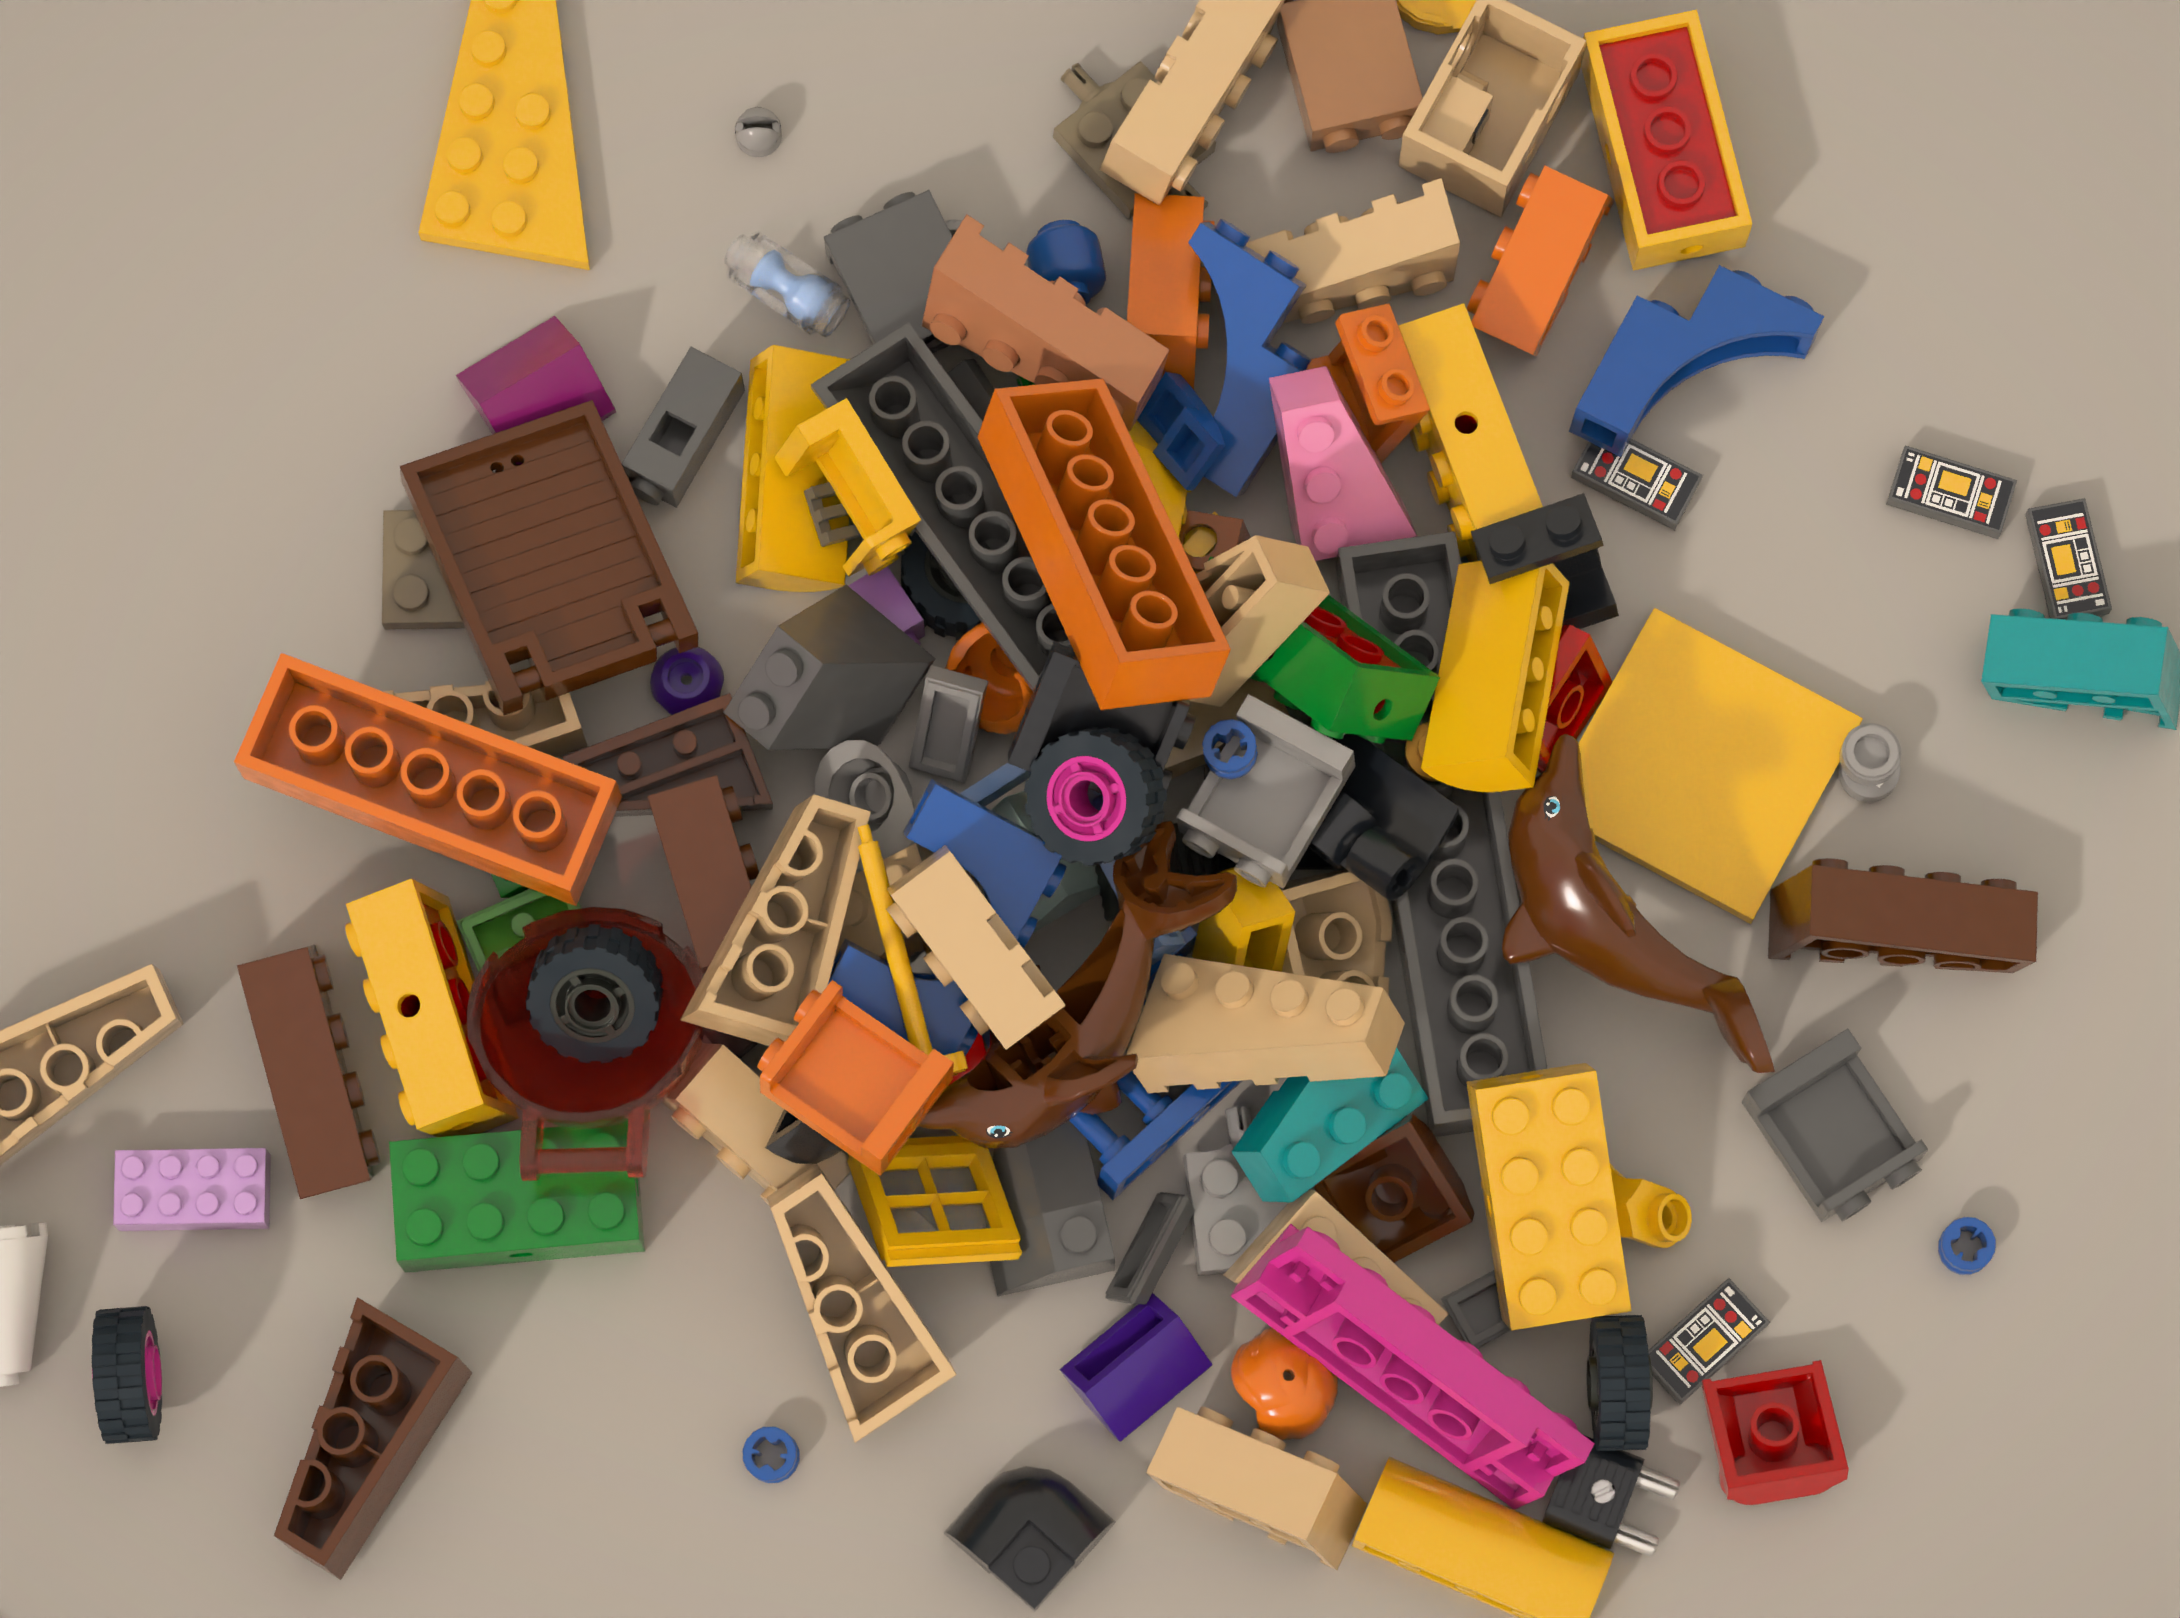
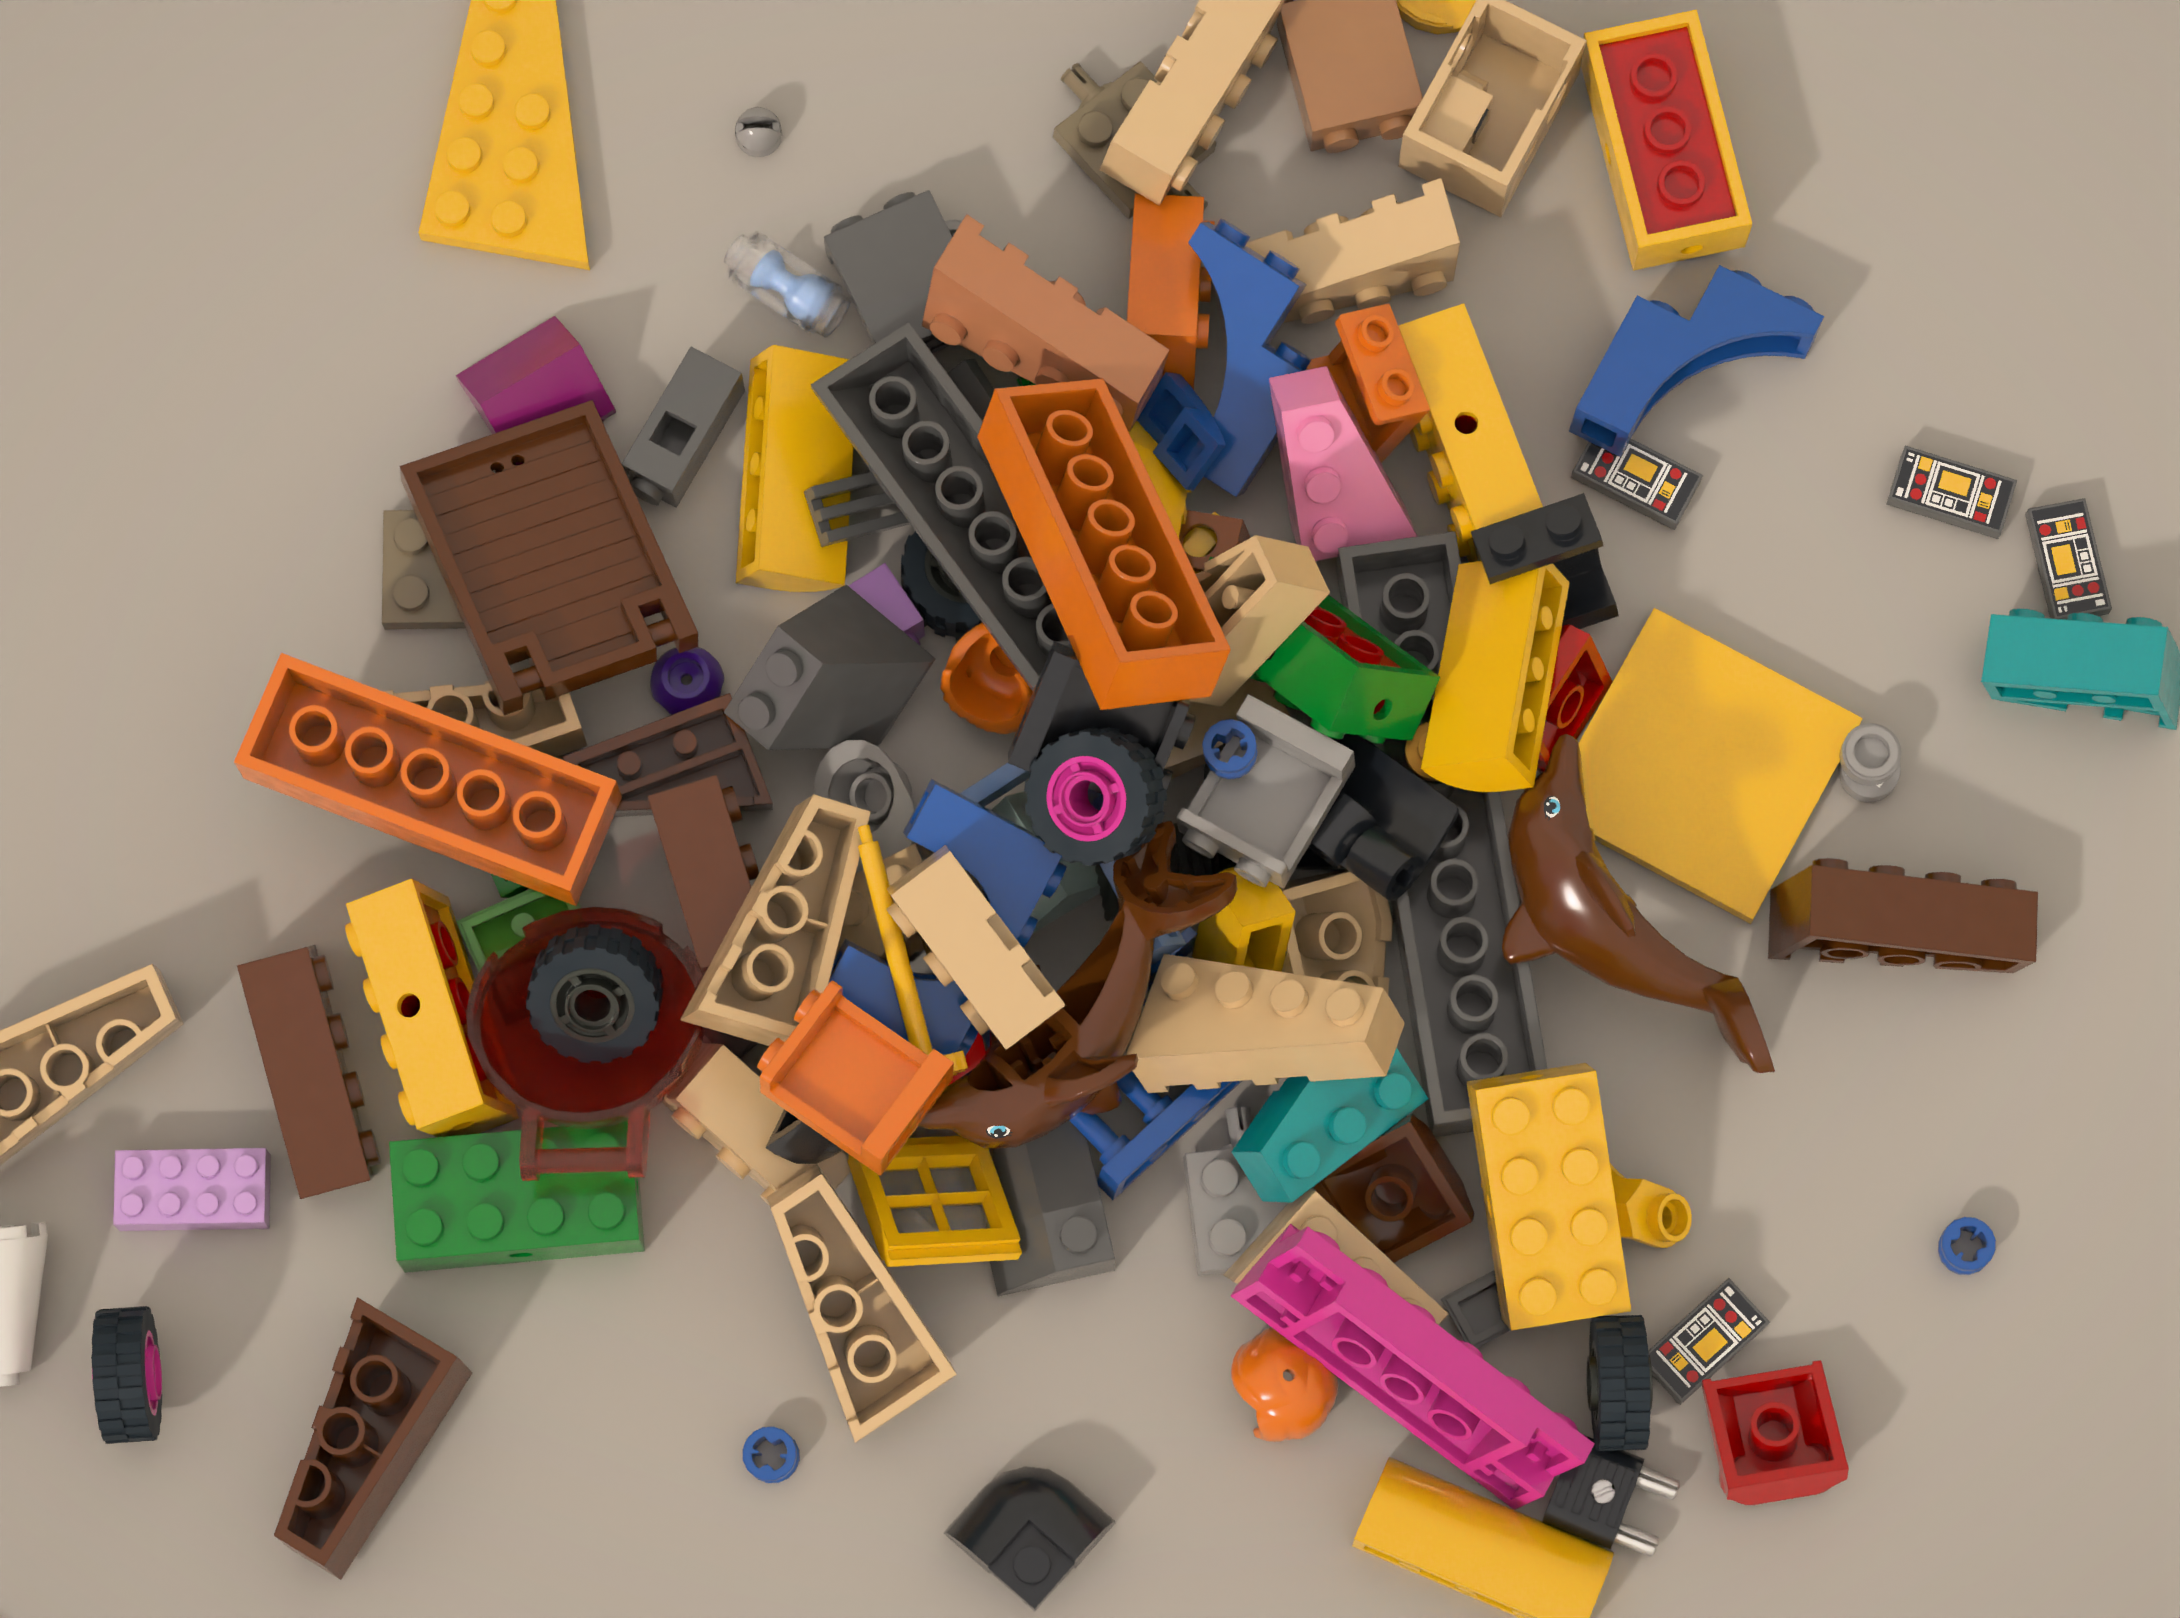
(860, 481): yellow panel -> none
(948, 723): light grey tile -> none
(1069, 252): blue head -> none
(1136, 1367): dark purple brick -> none
(1151, 1249): dark grey tile -> none
(1258, 1483): tan wedge -> none
(1538, 259): orange wedge -> none
(1834, 1129): dark grey panel -> none

